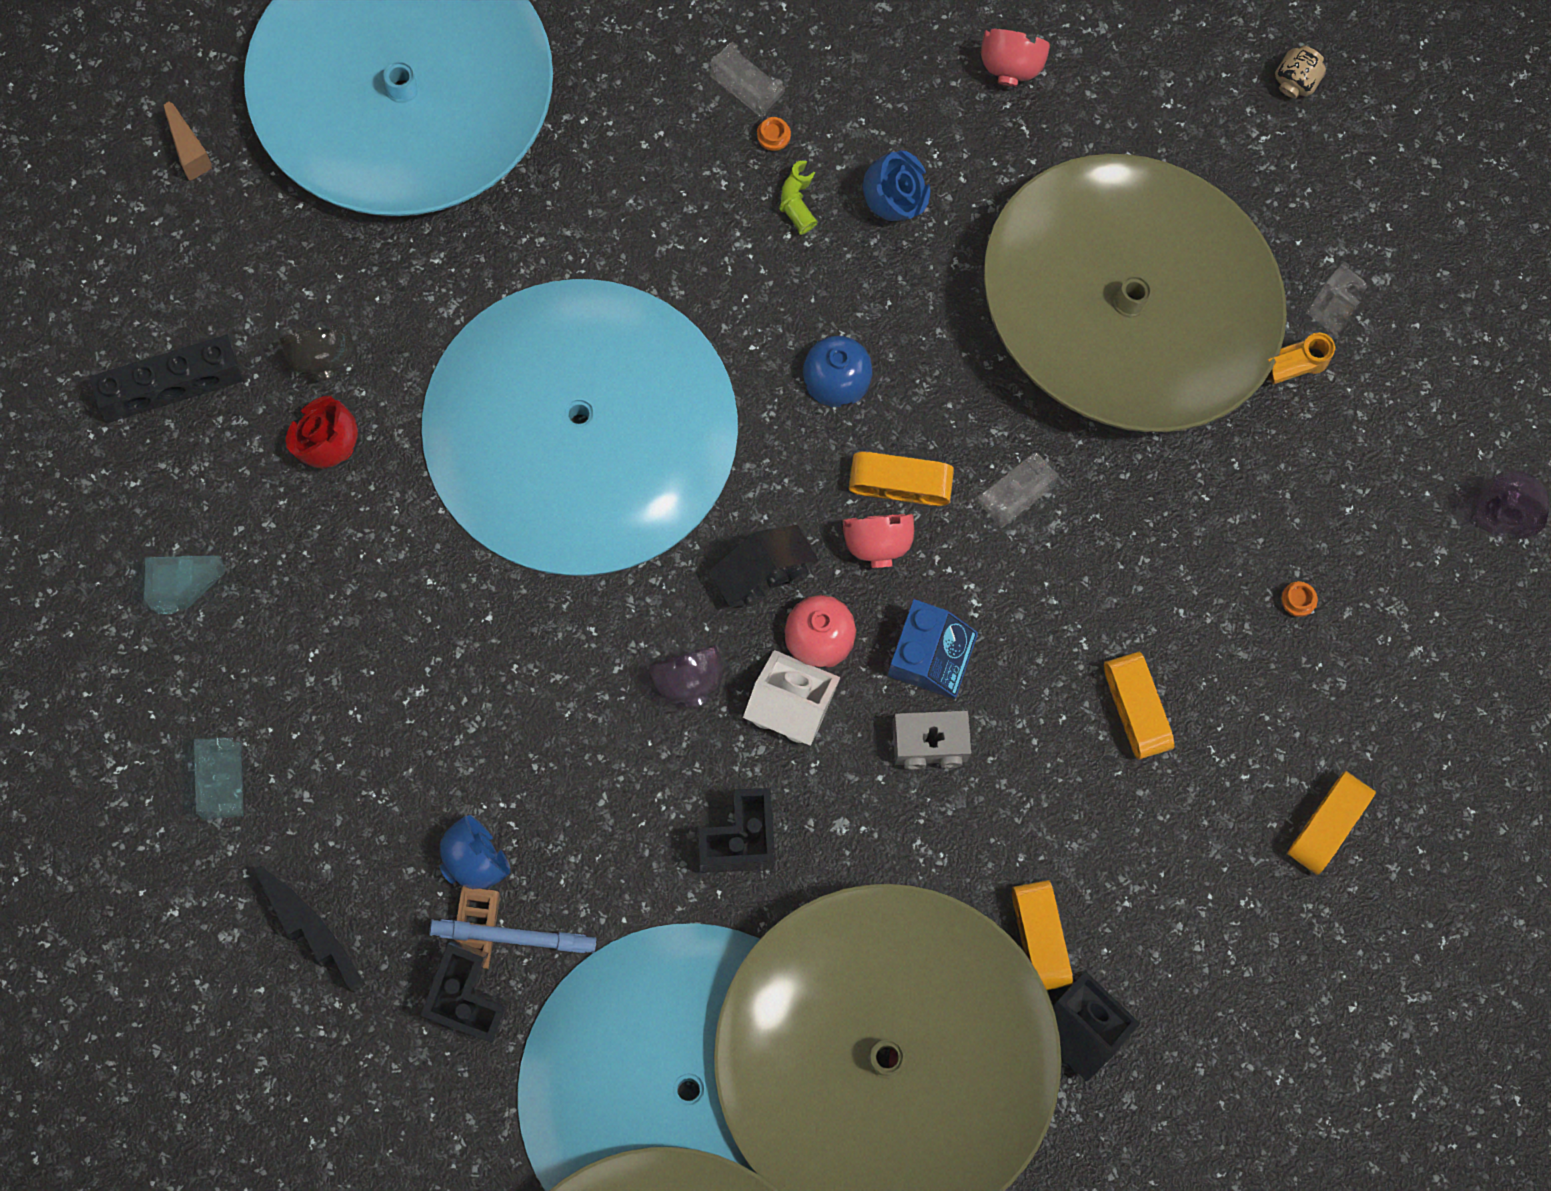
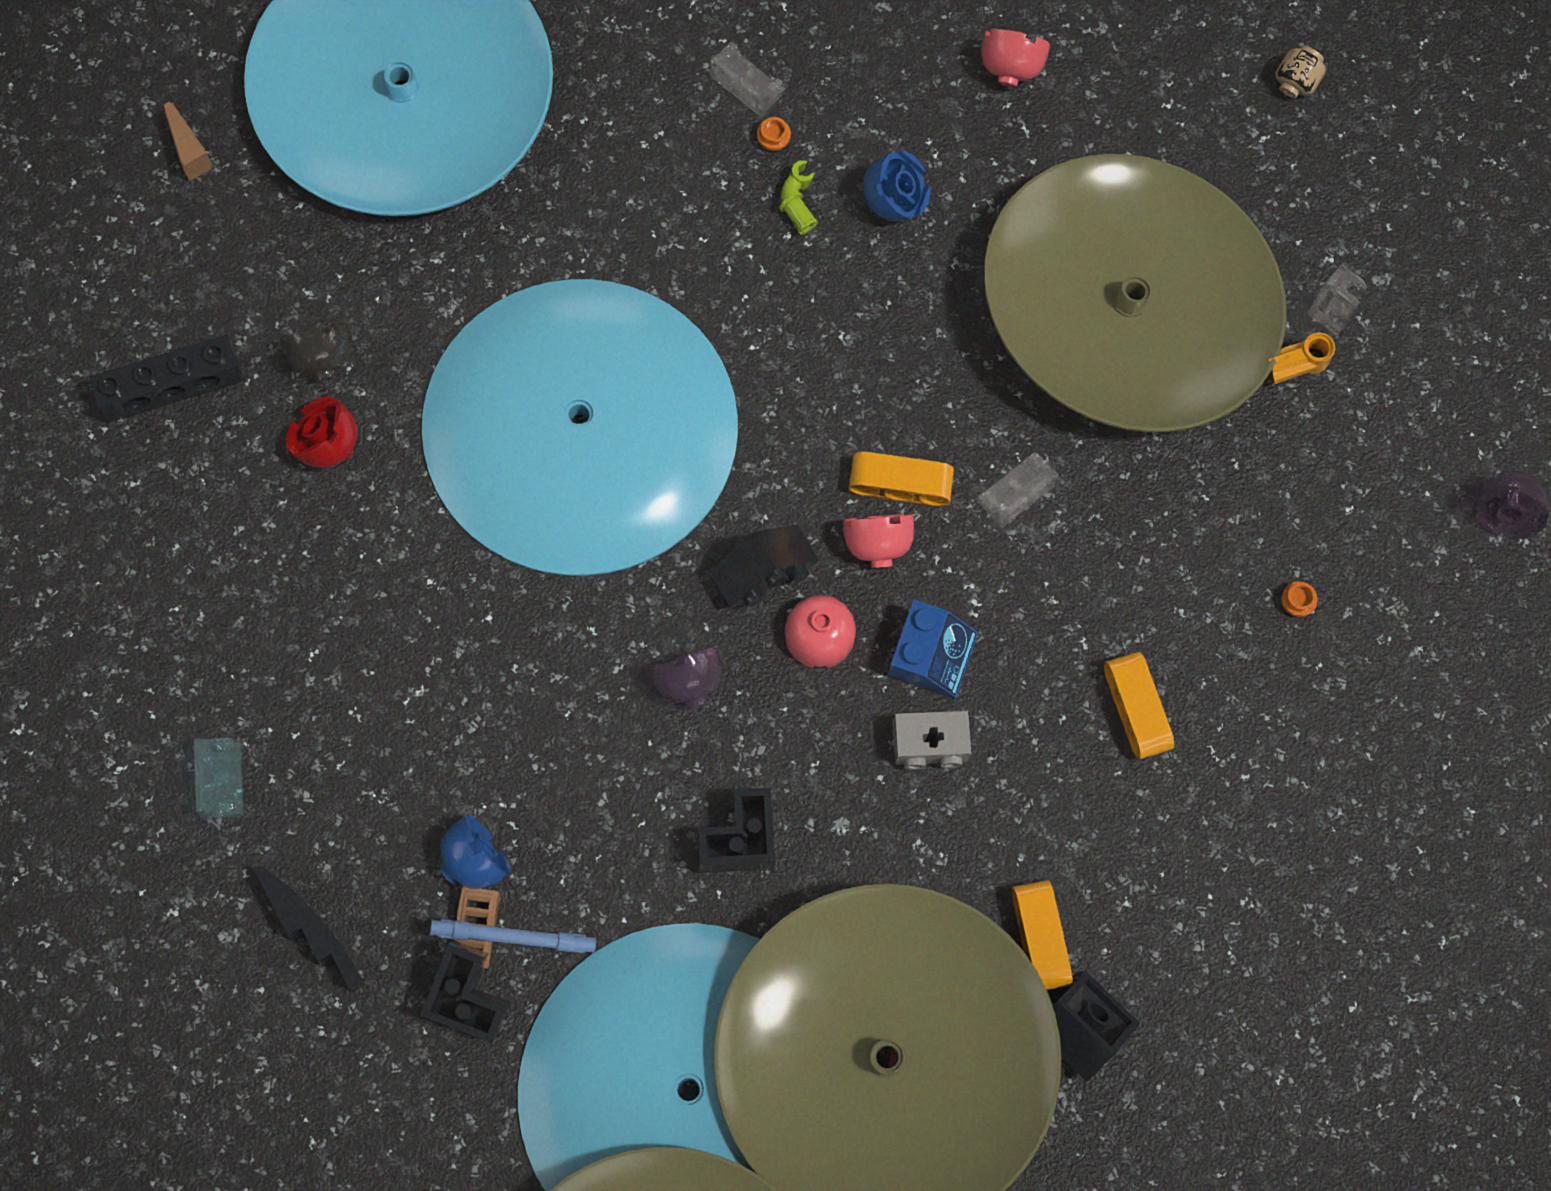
(179, 581): clear light blue slope -> none
(791, 698): white slope -> none
(837, 371): blue cylinder -> none
(1331, 822): light orange beam -> none

